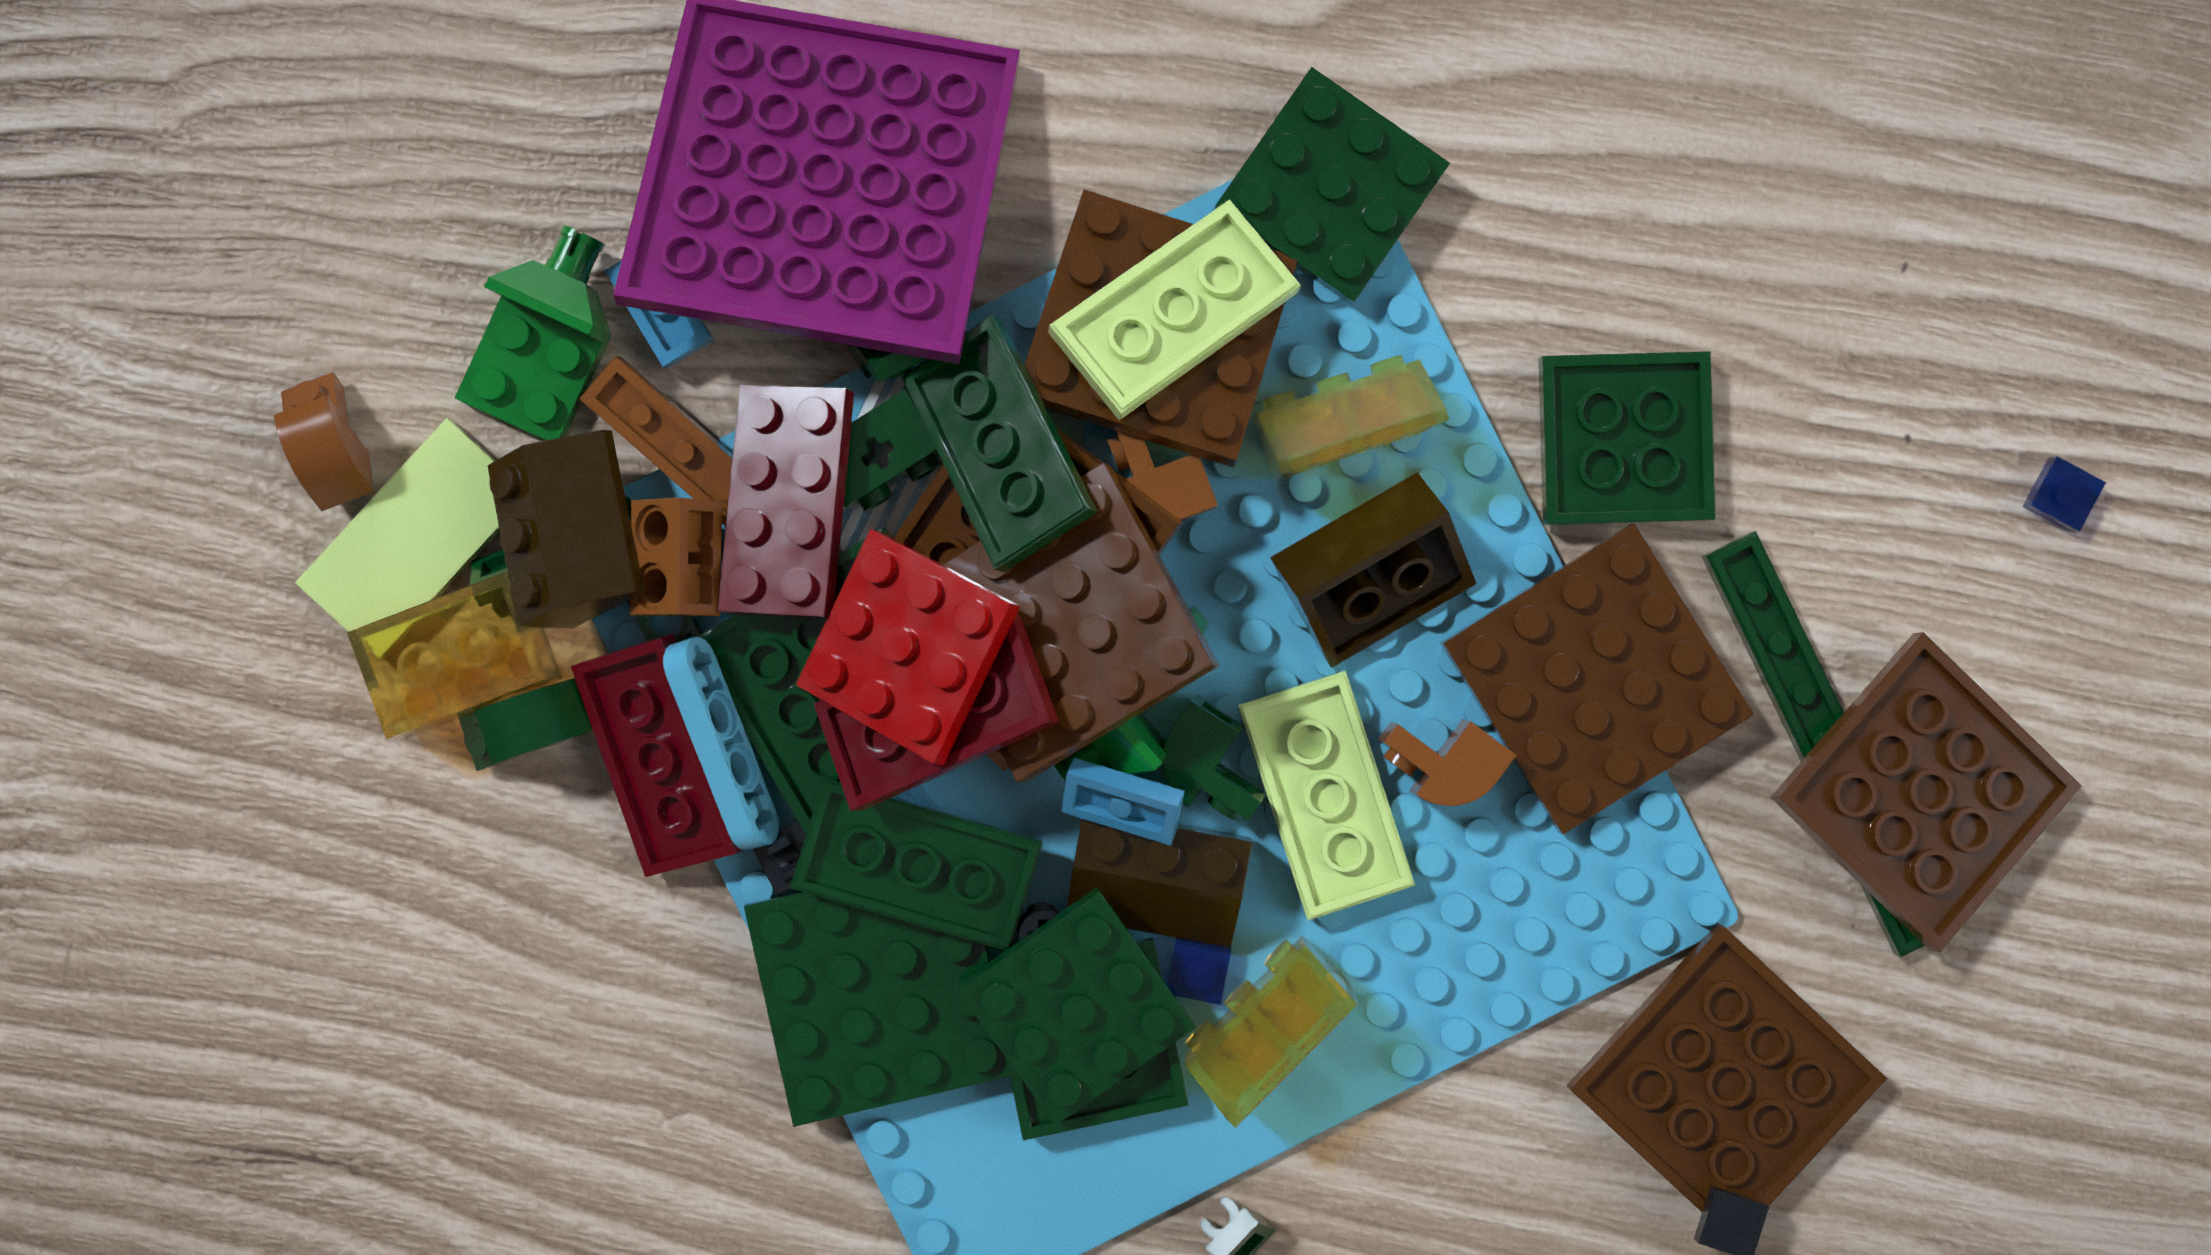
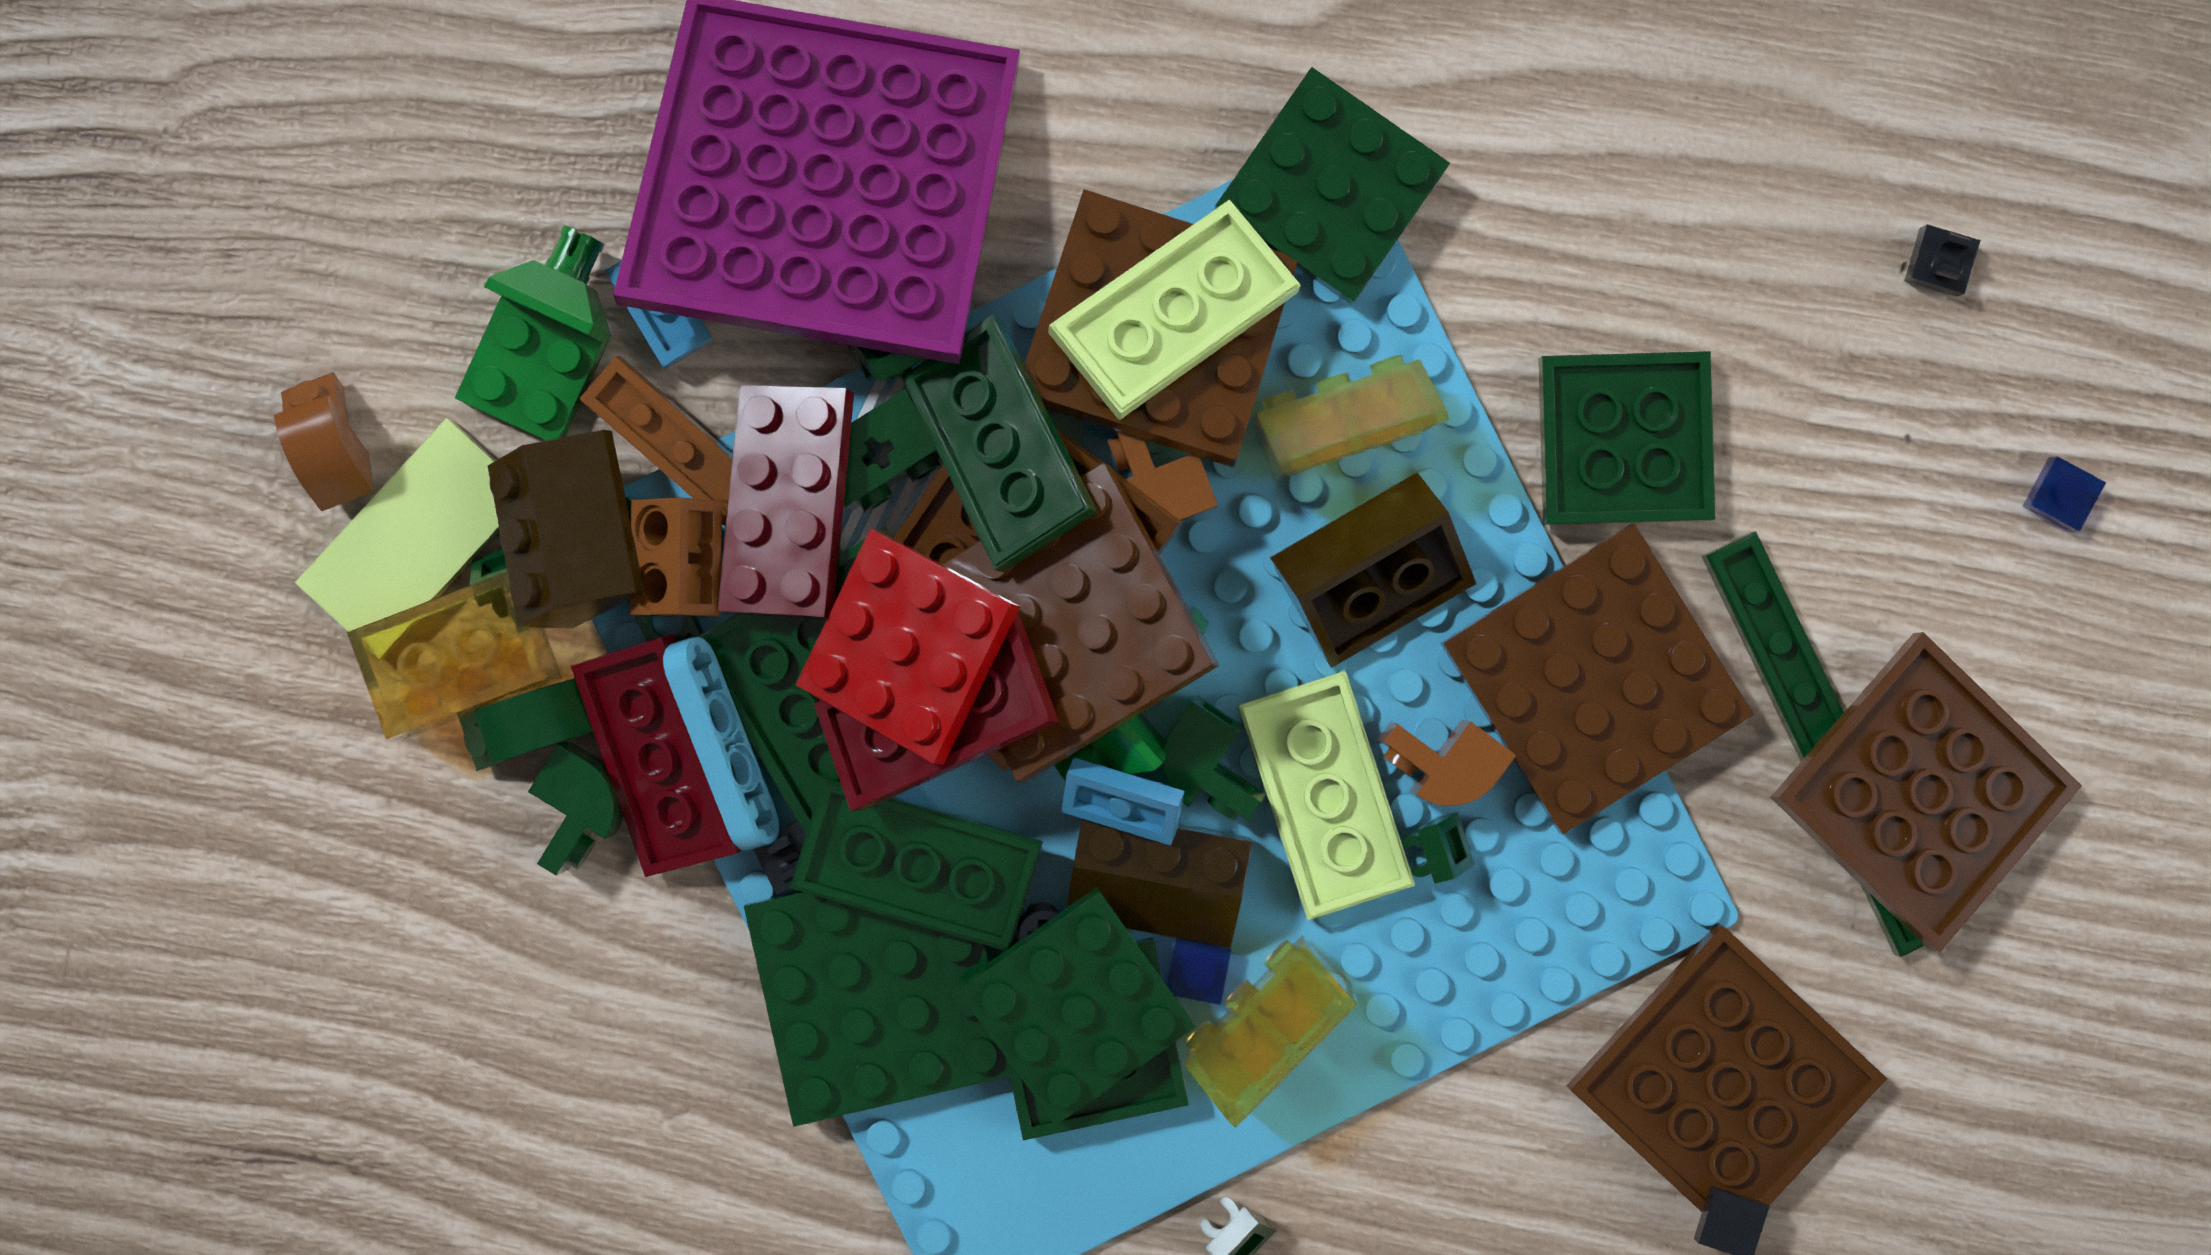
(583, 791): none -> dark green brick
(1443, 847): none -> dark green tile
(1942, 260): none -> black tile

